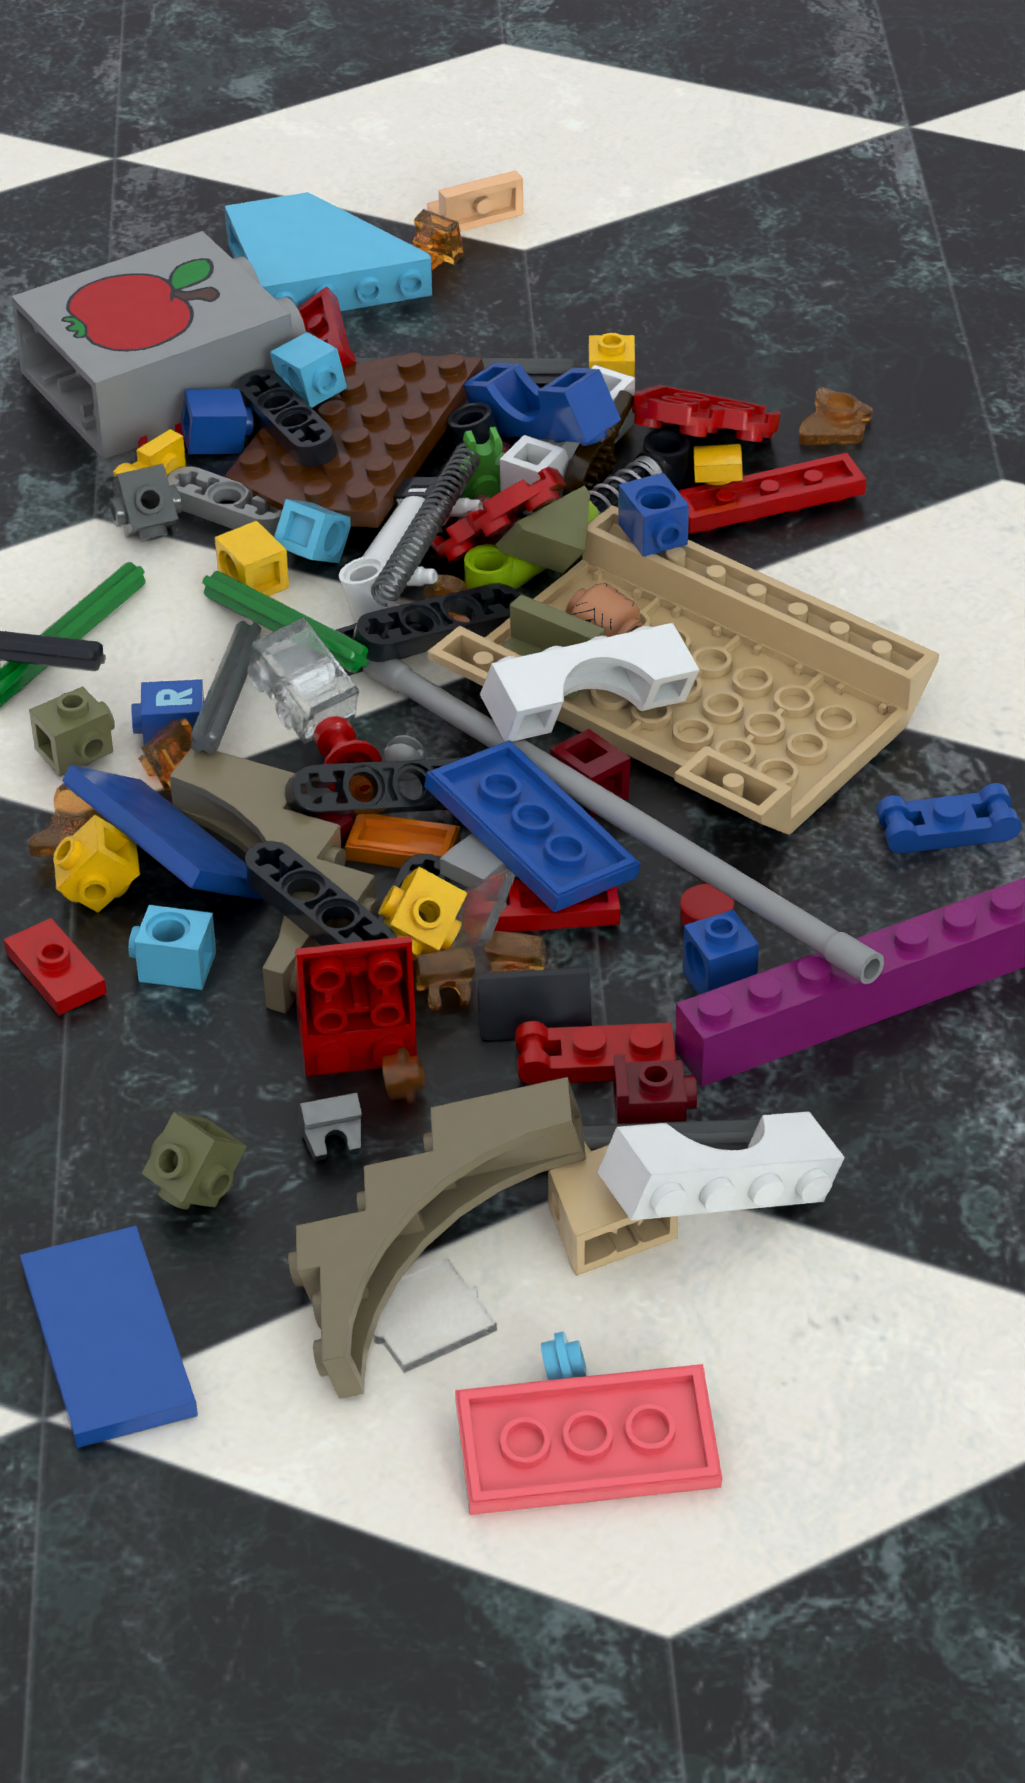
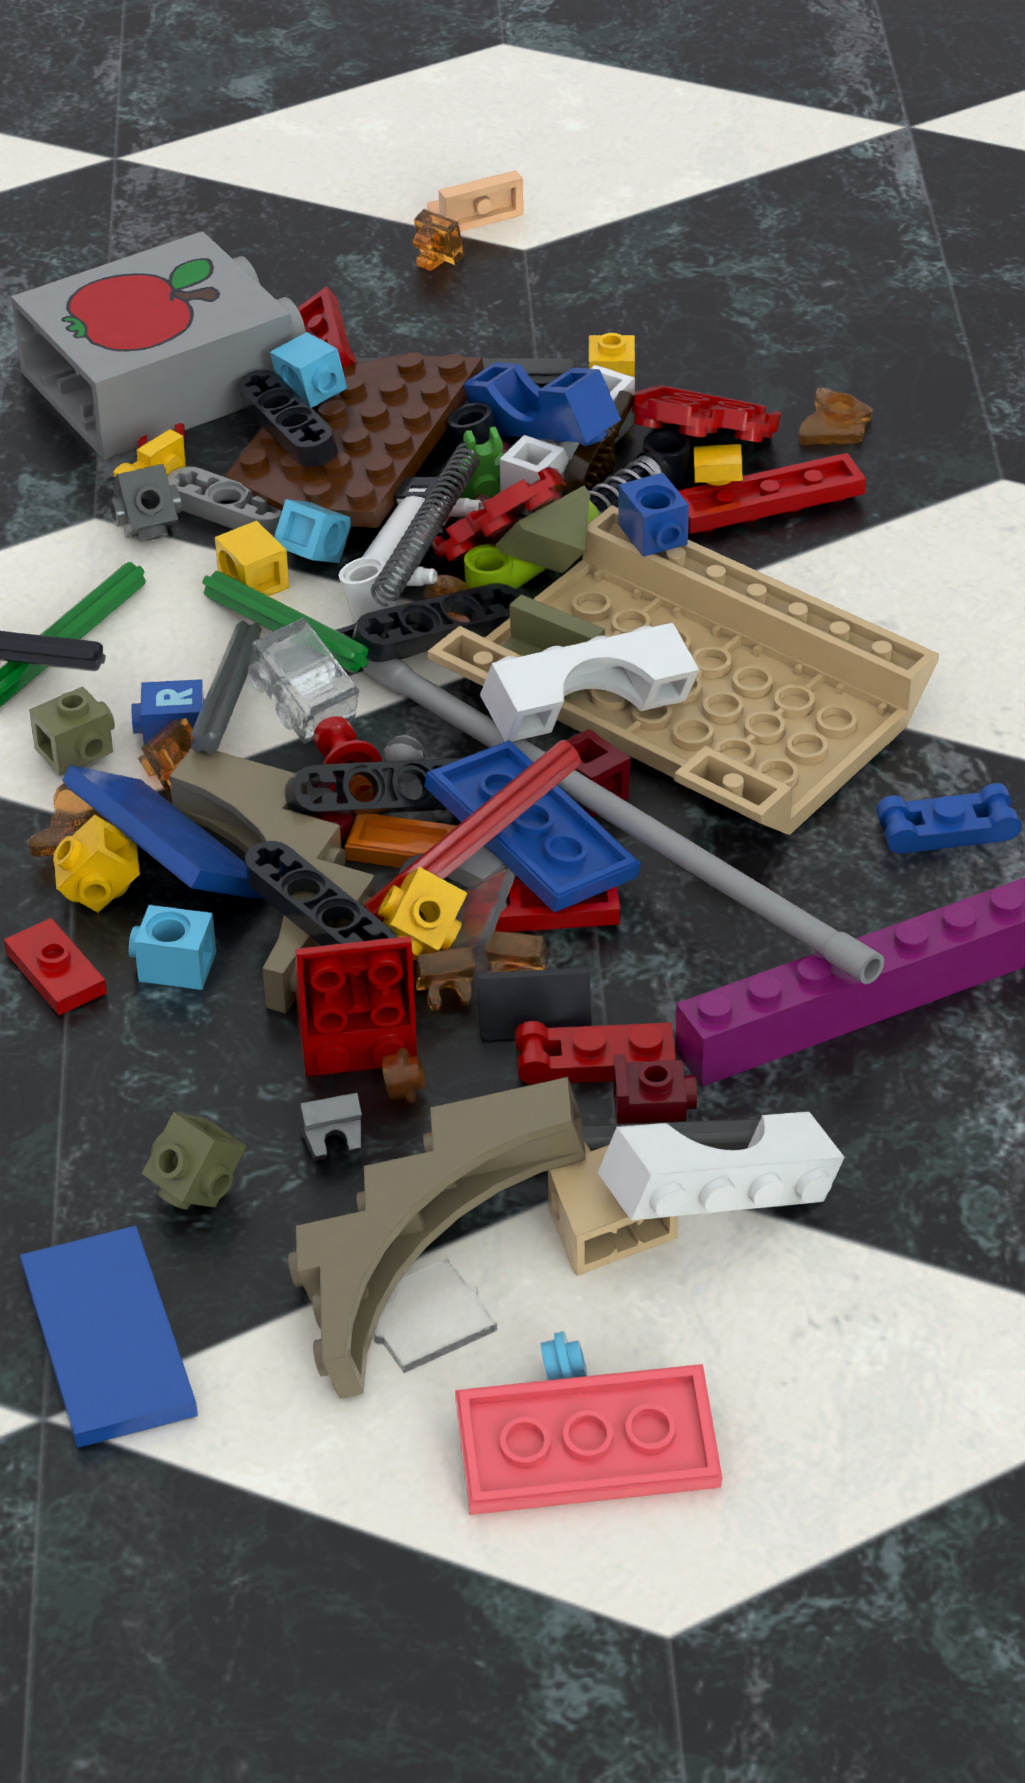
(215, 421): blue brick -> none
(309, 244): medium azure slope -> none
(490, 818): none -> red axle
(605, 608): nougat head -> none
(703, 902): red tile -> none
(718, 952): blue brick -> none

